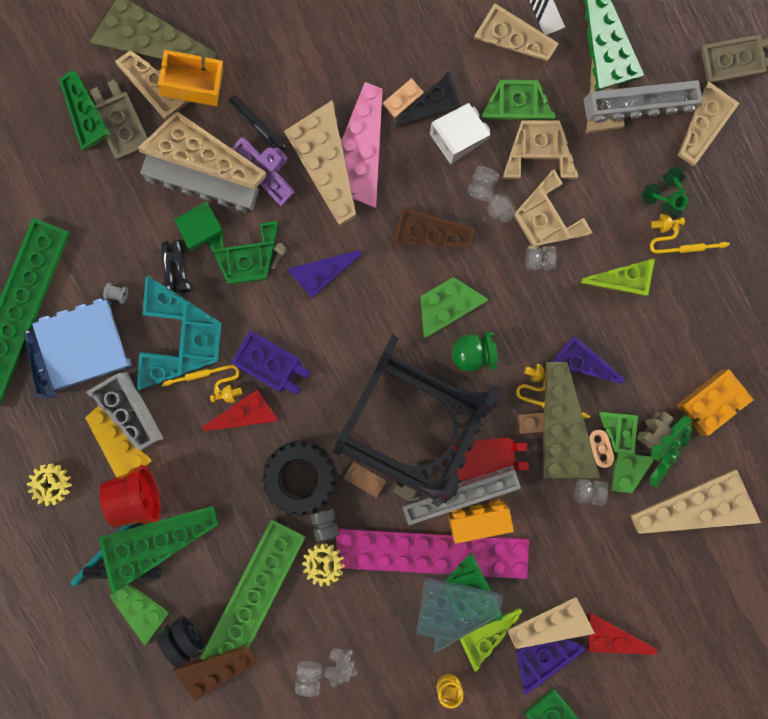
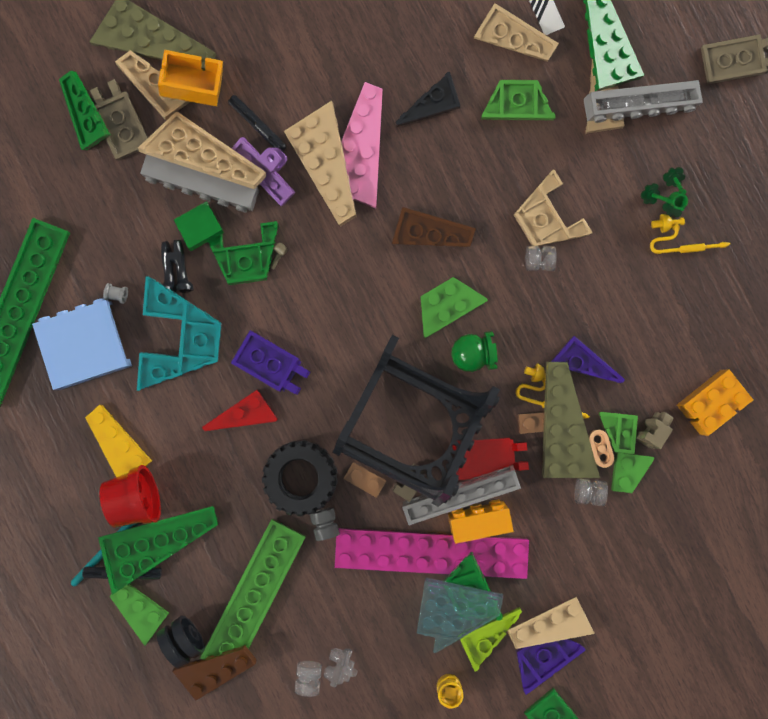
(41, 380): dark blue wing -> none
(49, 477): light yellow gear -> none
(127, 410): light grey wedge -> none
(227, 392): yellow piece -> none
(319, 274): dark purple wing -> none
(330, 569): light yellow gear -> none
(403, 98): light nougat plate -> none
(459, 132): white slope -> none
(486, 177): clear wheel -> none
(501, 208): clear head -> none
(540, 141): tan wing -> none
(614, 640): red wing -> none
(629, 279): lime wing -> none
(670, 449): green wing -> none
(706, 122): tan wing -> none
(709, 504): tan wing -> none

